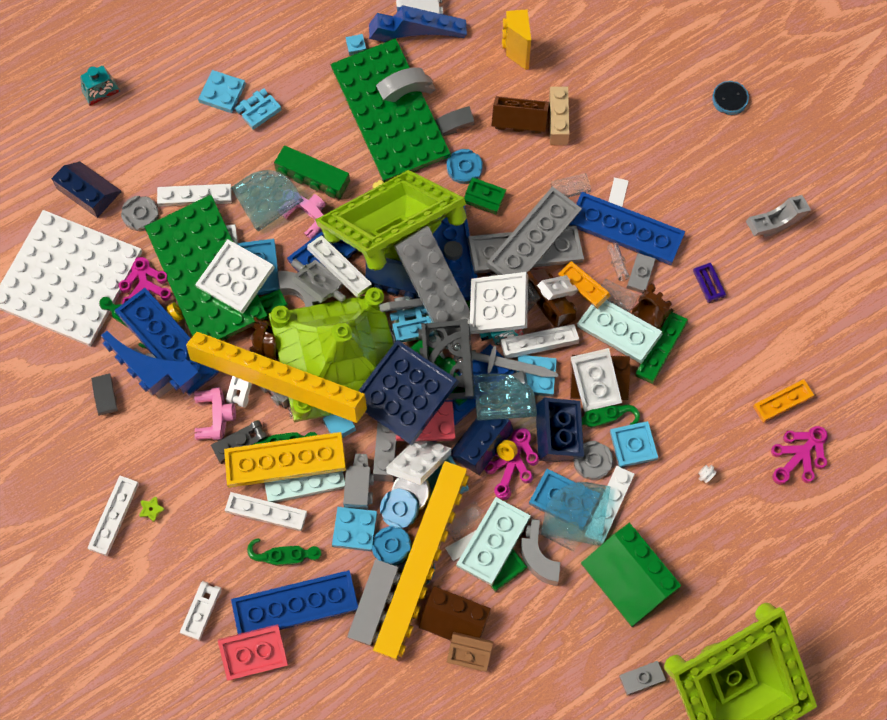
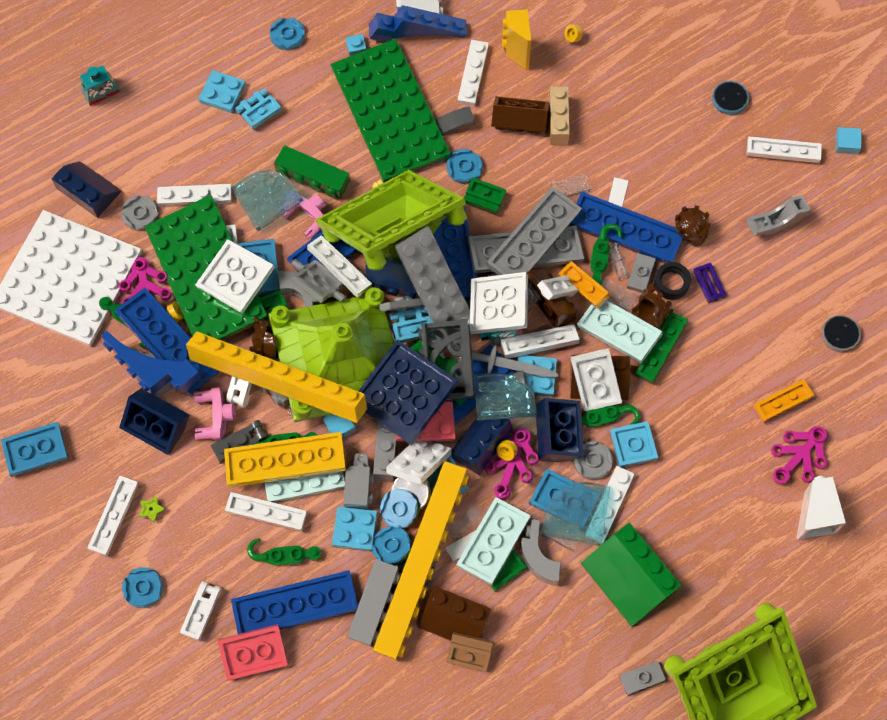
(34, 449): none -> dark azure plate
(104, 394): dark grey slope -> none
(142, 587): none -> dark azure tile
(153, 421): none -> dark blue slope
(287, 33): none -> dark azure tile
(405, 82): light grey arch -> none
(453, 250): dark grey tile -> none
(473, 73): none -> white plate
(573, 33): none -> yellow tile
(601, 251): none -> green piece
(675, 268): none -> black tyre
(693, 225): none -> reddish brown hair
(706, 473): white plate -> none
(783, 149): none -> white plate
(820, 510): none -> white slope
(840, 333): none -> black tile
(848, 140): none -> medium azure piece

